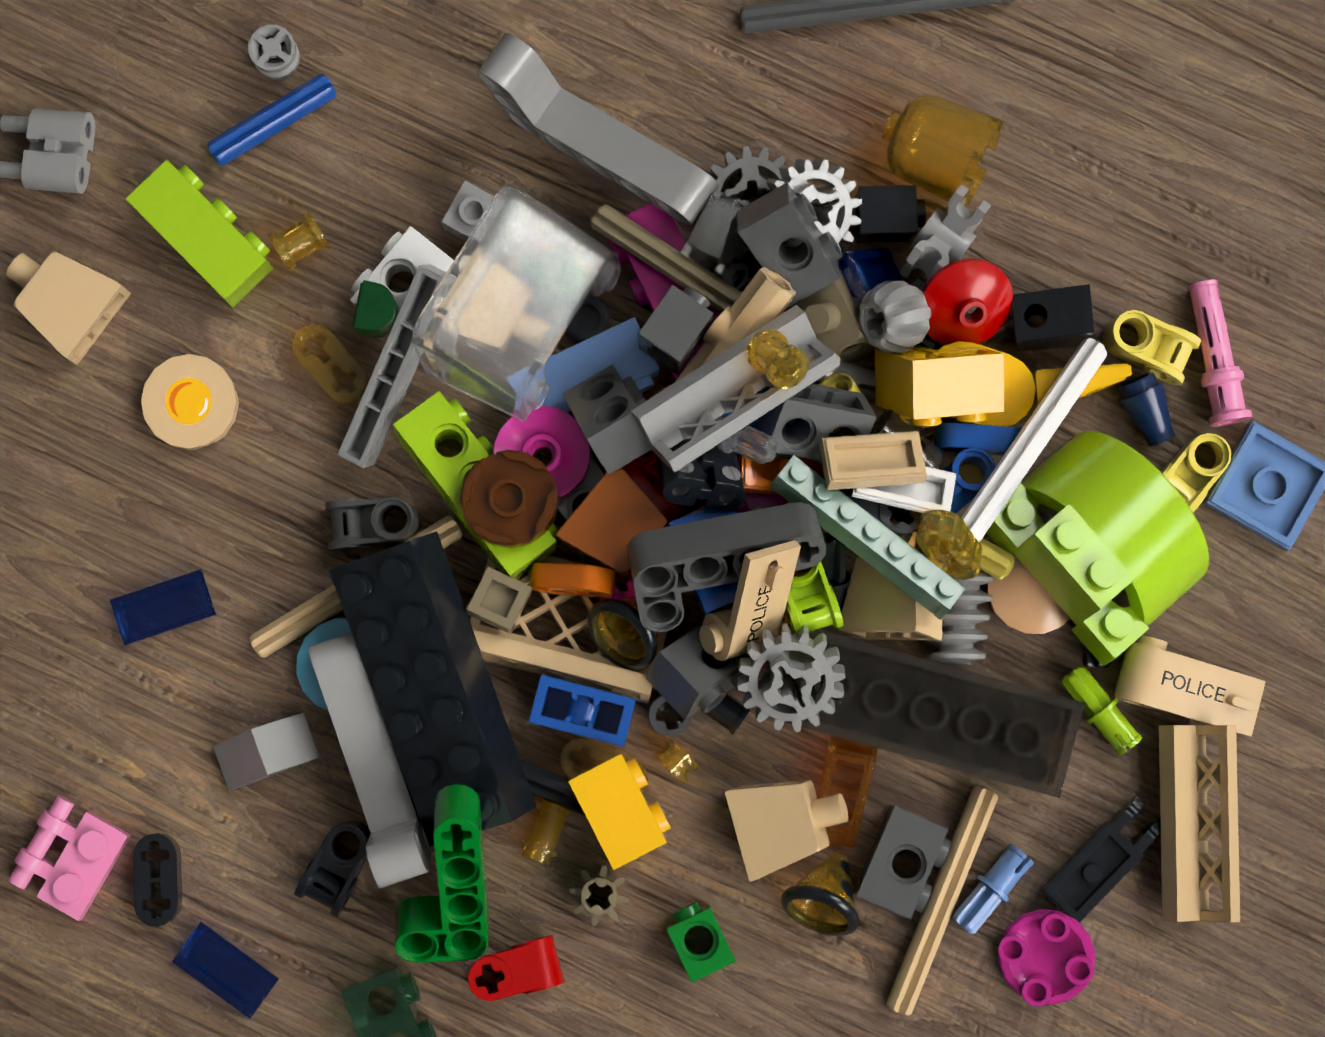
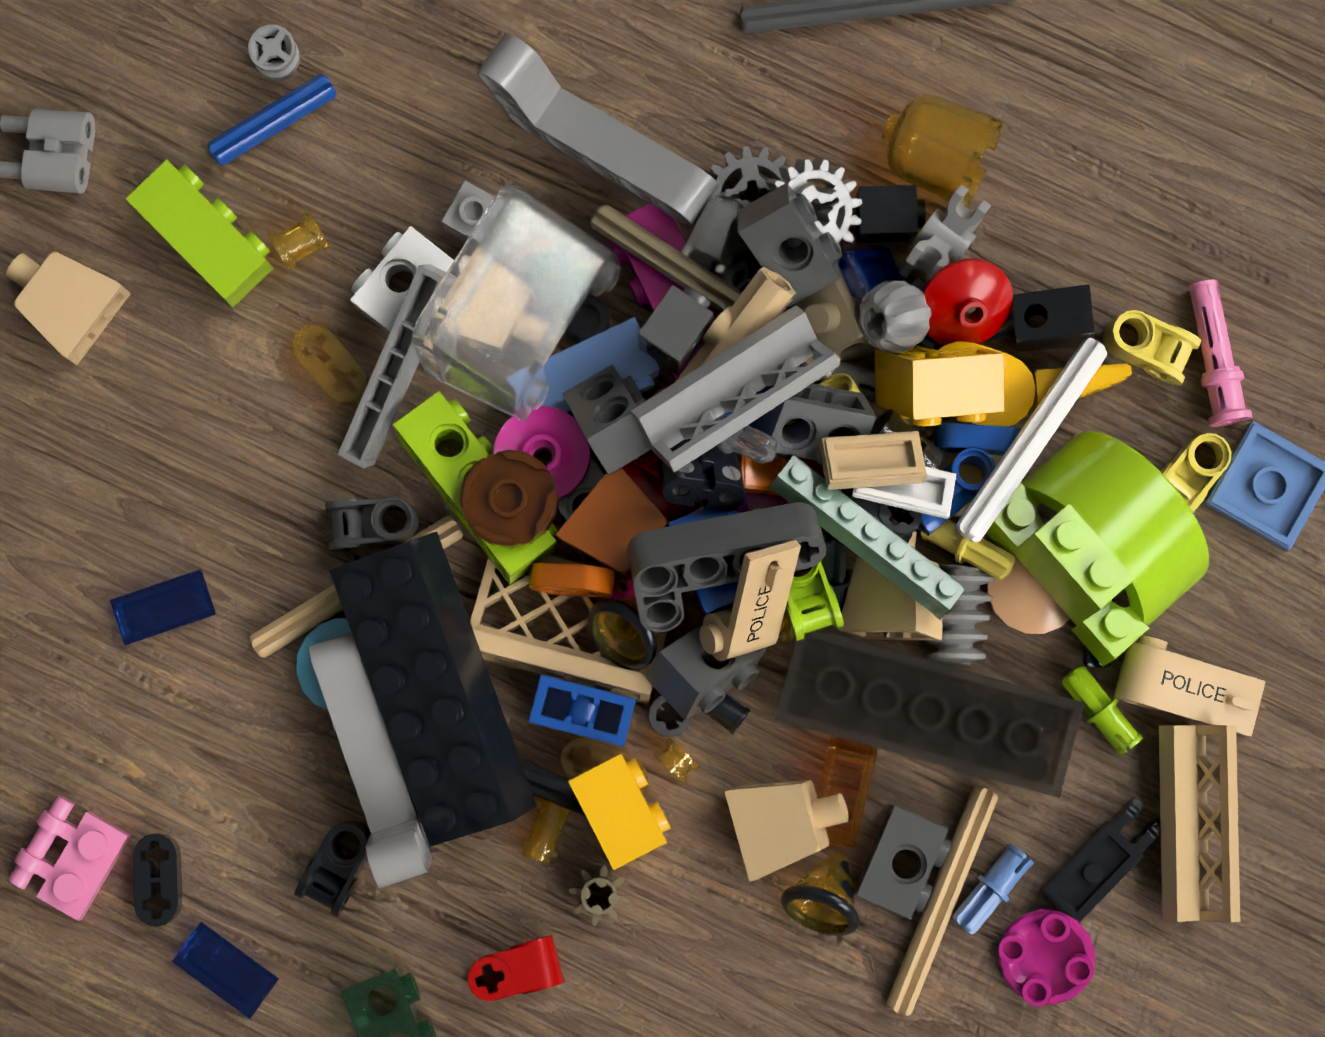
(189, 402): tan tile -> none
(266, 751): light grey slope -> none
(374, 310): dark green brick -> none
(457, 919): green beam -> none
(499, 600): dark tan tile -> none
(699, 963): green brick -> none
(781, 362): clear yellow bush -> none
(781, 696): light grey gear -> none
(949, 544): clear yellow beam -> none
(1148, 408): dark blue cone -> none

